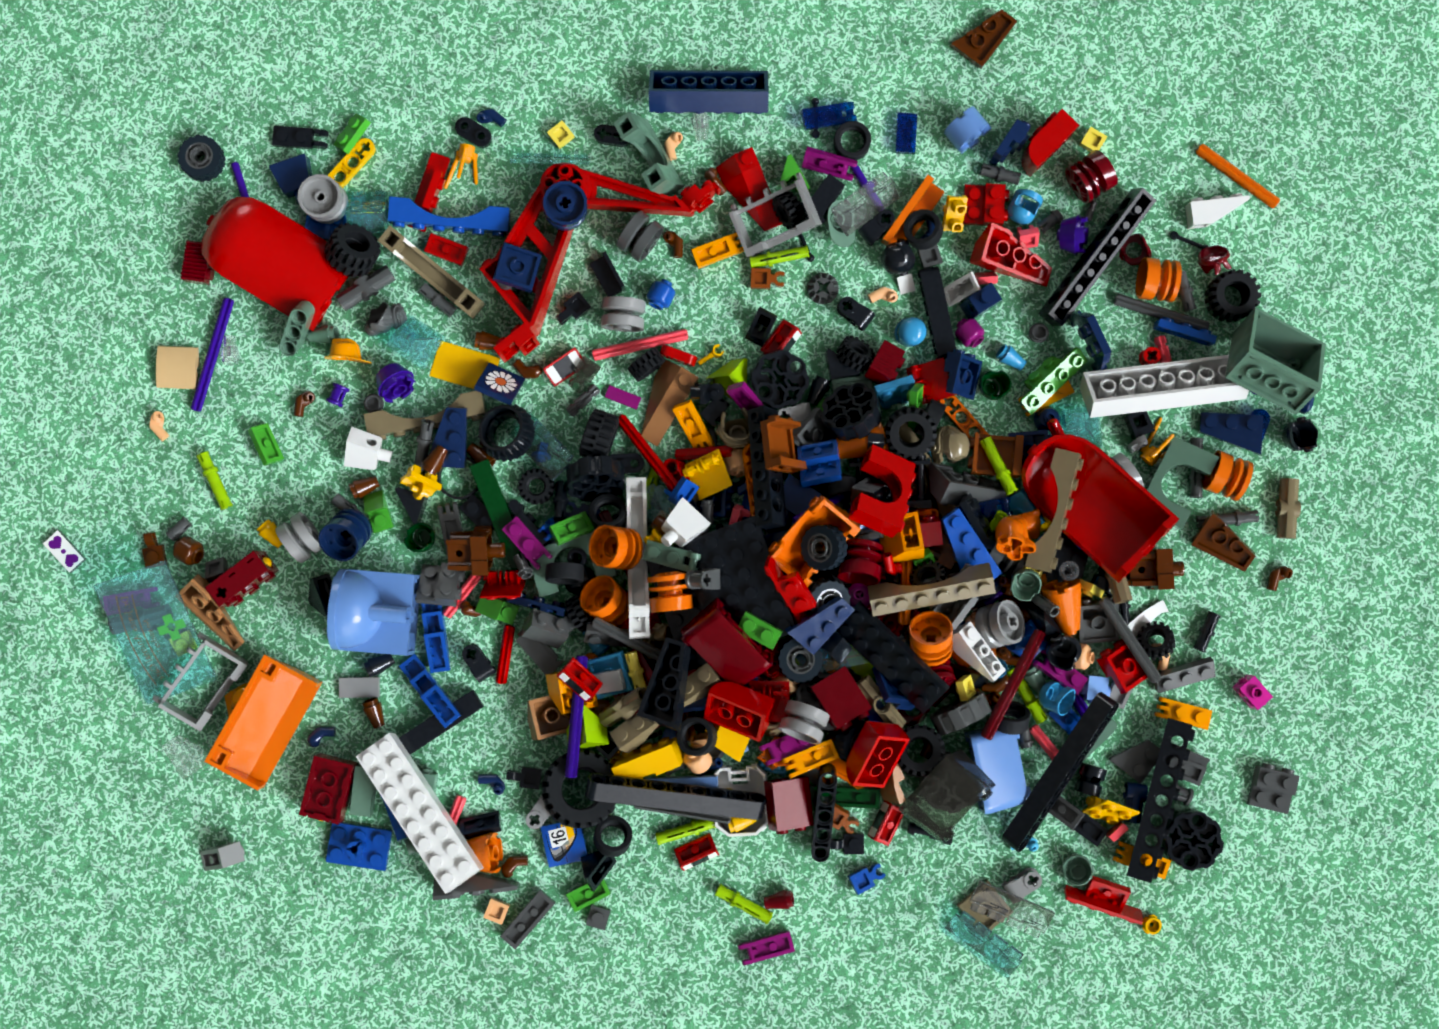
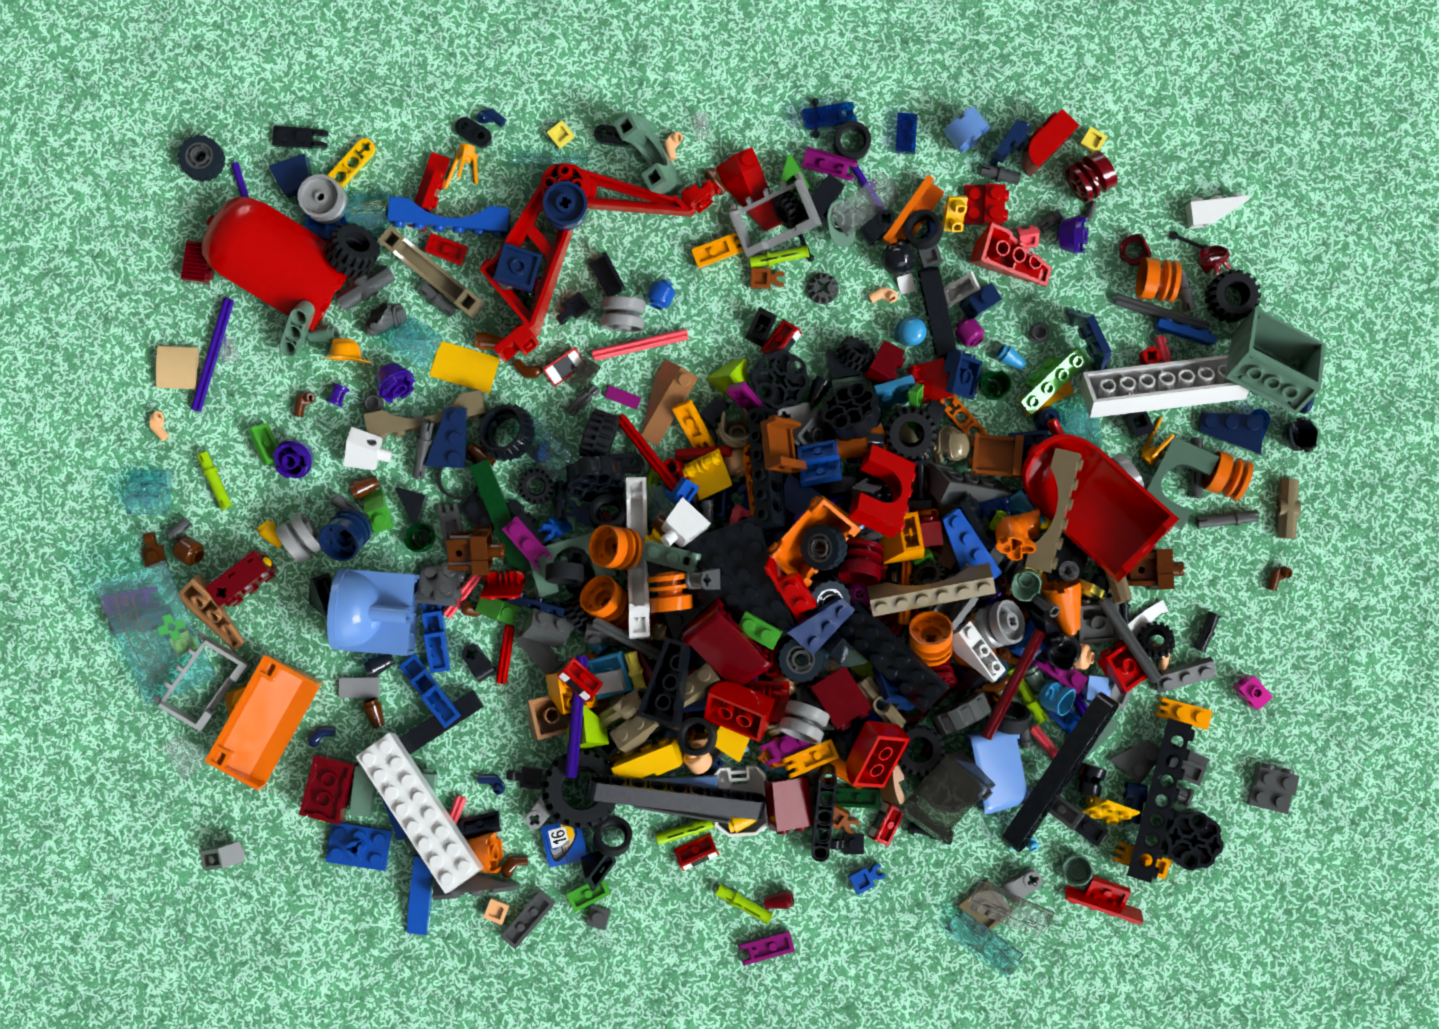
(64, 551): tile -> none
(148, 492): none -> clear light blue slope
(215, 568): dark grey plate -> none
(293, 459): none -> dark purple cone
(352, 133): bright green plate -> none
(420, 484): yellow hips -> none
(420, 898): none -> blue slope
(435, 460): reddish brown cone -> none
(499, 384): tile -> none
(524, 570): dark grey pin -> none
(571, 528): bright green plate -> none
(640, 236): dark grey wheel -> none
(646, 364): black tyre -> none
(676, 242): reddish brown arm -> none
(678, 355): red beam -> none
(707, 391): black hips -> none
(708, 91): dark blue brick -> none
(712, 354): yellow hand -> none
(858, 315): black piece -> none
(889, 565): red arm -> none
(965, 687): light yellow plate -> none
(984, 40): reddish brown wing -> none
(986, 277): coral tile -> none
(998, 465): lime pin -> none
(1027, 214): dark azure helmet -> none
(1097, 256): black brick -> none
(1116, 831): coral tile -> none
(1137, 444): light grey tile -> none
(1151, 929): yellow plate -> none
(1223, 543): reddish brown wing -> none
(1237, 176): orange axle -> none

